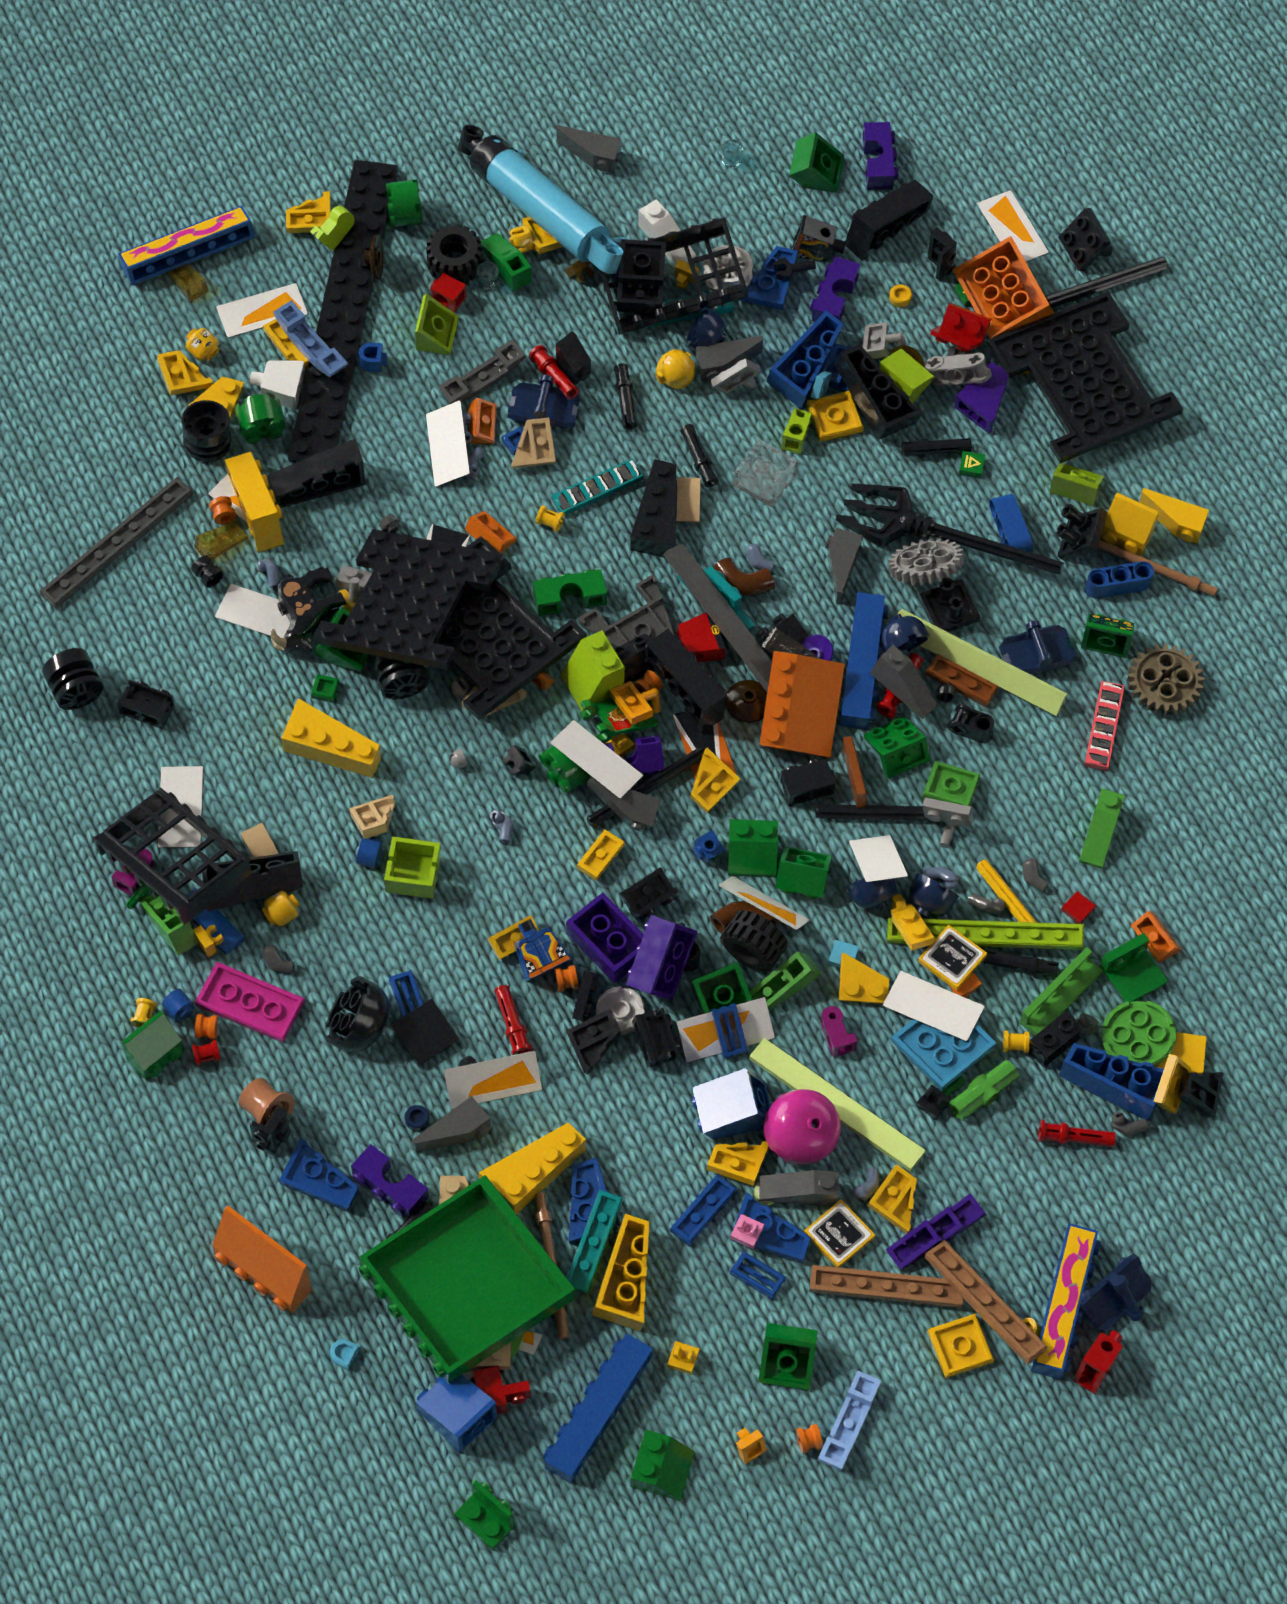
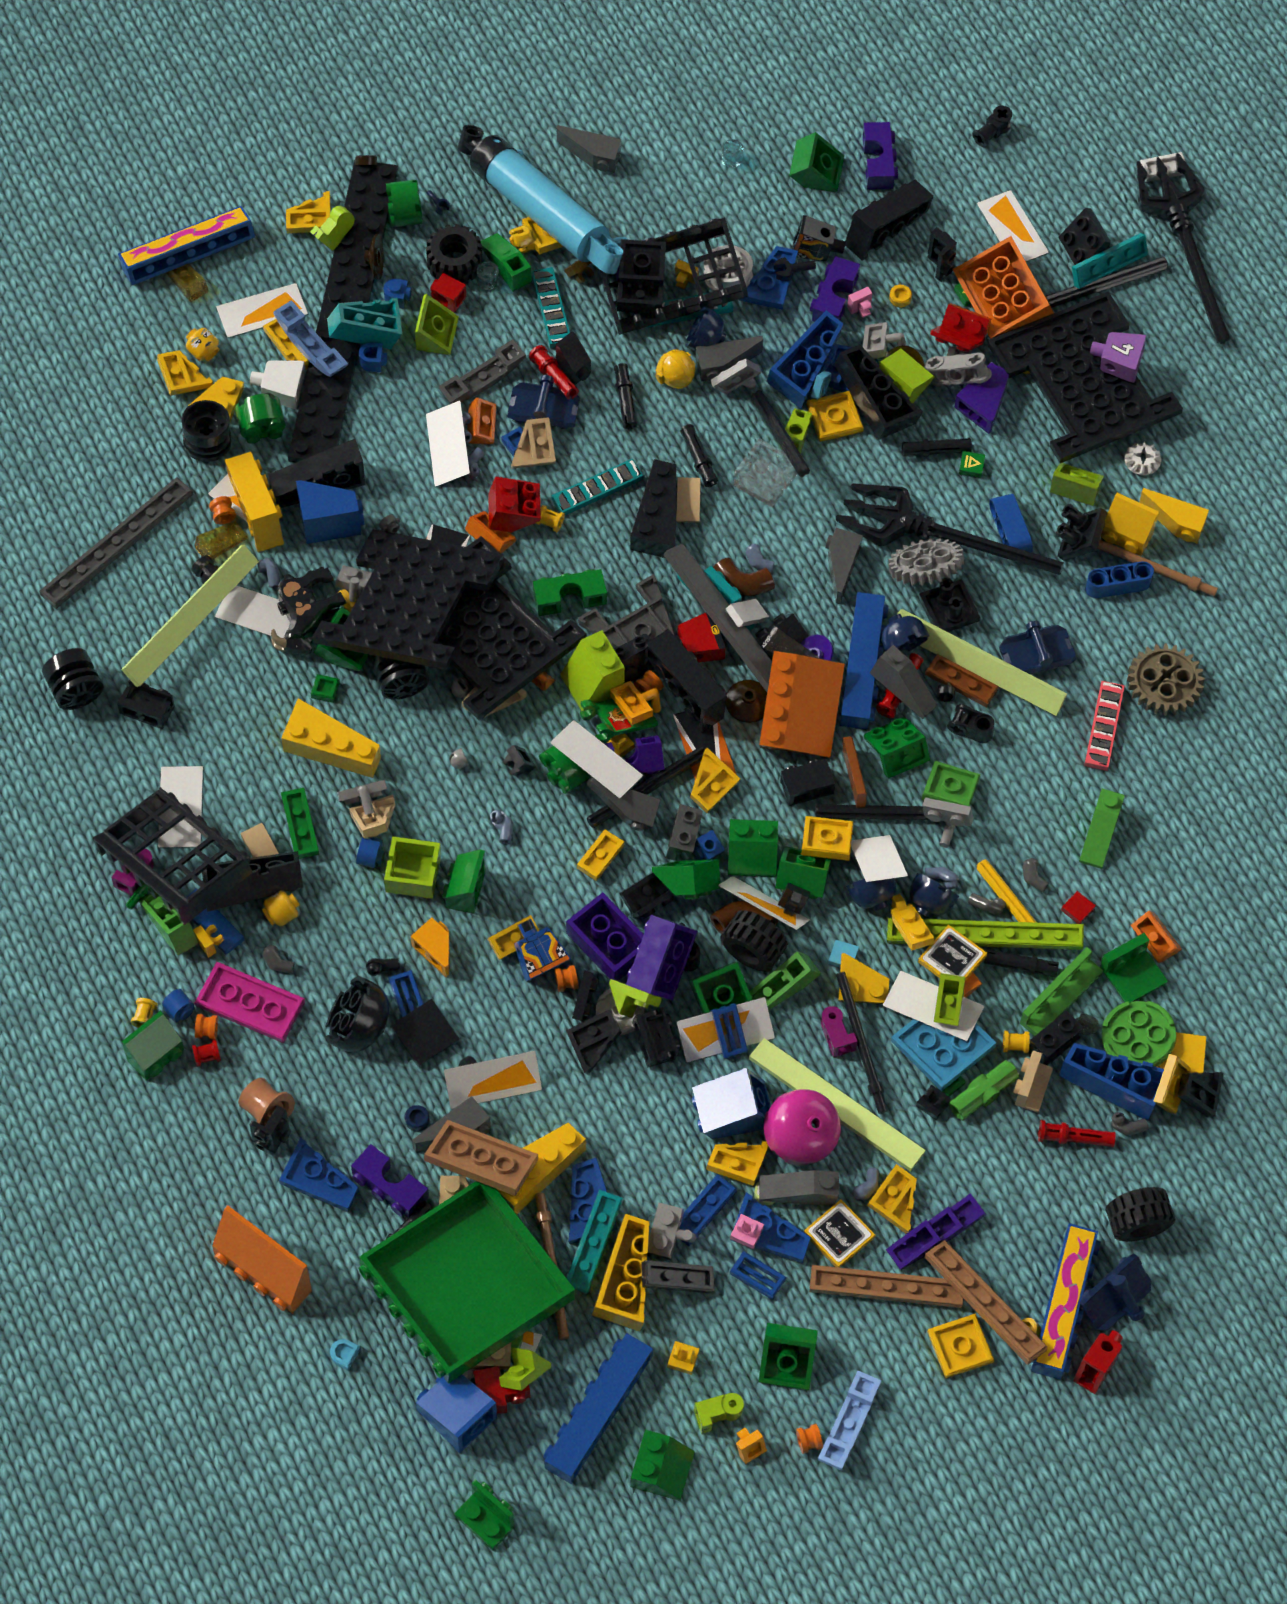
(189, 615): none -> yellowish green tile
(300, 823): none -> green plate
(328, 512): none -> blue slope
(365, 160): none -> dark brown tile
(365, 792): none -> light grey plate
(366, 322): none -> teal wedge
(376, 965): none -> black arm
(397, 289): none -> blue plate
(433, 944): none -> light orange slope
(438, 202): none -> dark blue hand
(465, 882): none -> green slope
(481, 1157): none -> medium nougat plate
(513, 504): none -> red slope
(515, 1030): red pin -> none
(526, 1369): none -> lime slope
(550, 305): none -> tile
(628, 998): none -> lime slope
(658, 222): white slope -> none
(667, 1230): none -> light grey plate
(677, 1276): none -> black tile
(684, 831): none -> dark grey bracket
(690, 877): none -> green slope
(716, 1409): none -> lime leg
(747, 612): none -> white tile
(780, 433): none -> black axle
(793, 899): none -> black tile
(827, 838): none -> yellow tile
(860, 302): none -> bright pink tile
(875, 1087): none -> black bar
(949, 999): none -> lime slope
(996, 124): none -> black connector
(1034, 1084): none -> tan bracket
(1107, 635): green slope -> none
(1109, 260): none -> teal tile
(1120, 354): none -> medium lavender torso
(1133, 459): none -> white gear
(1140, 1214): none -> black tyre
(1169, 162): none -> white tile
(1176, 207): none -> black piece

